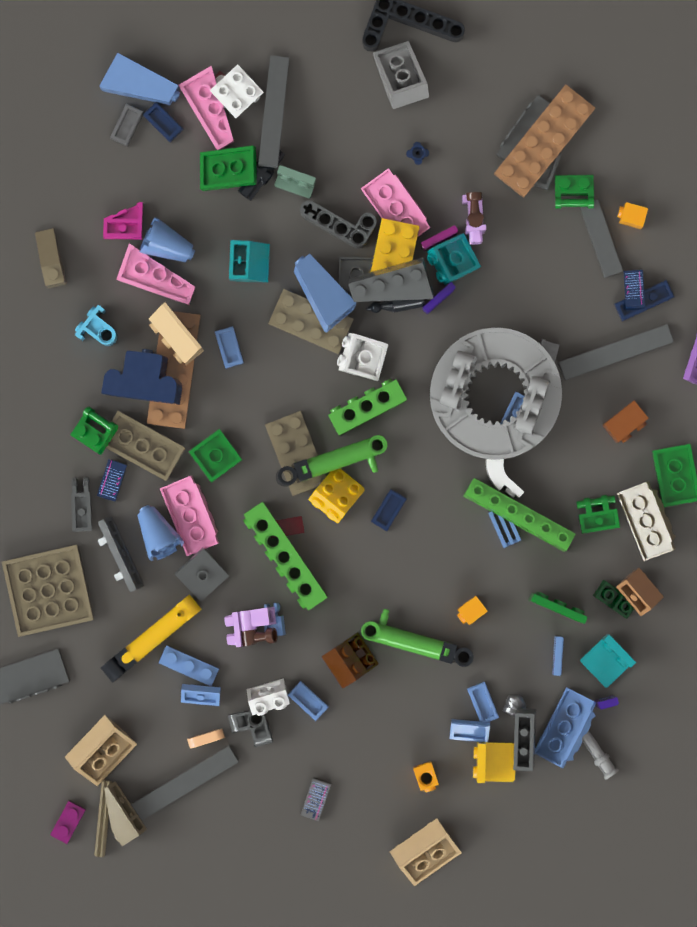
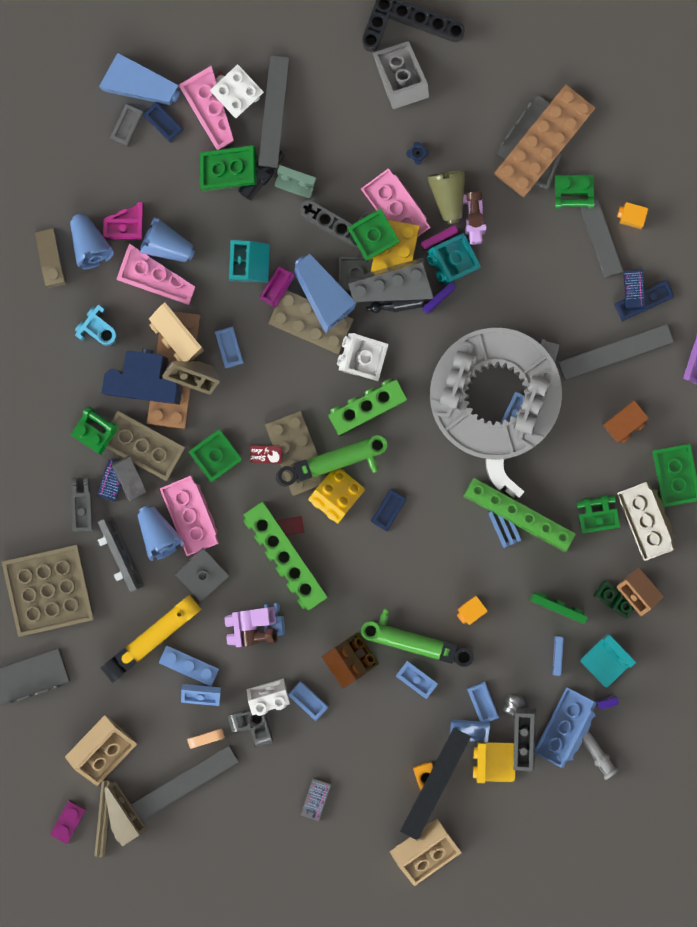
(88, 243): none -> medium blue cone
(129, 478): none -> flat silver slope
(193, 375): none -> dark tan slope
(266, 454): none -> dark red sticker
(277, 286): none -> magenta tile
(373, 235): none -> green plate
(416, 679): none -> medium blue plate
(435, 783): none -> black tile
(449, 194): none -> olive cone

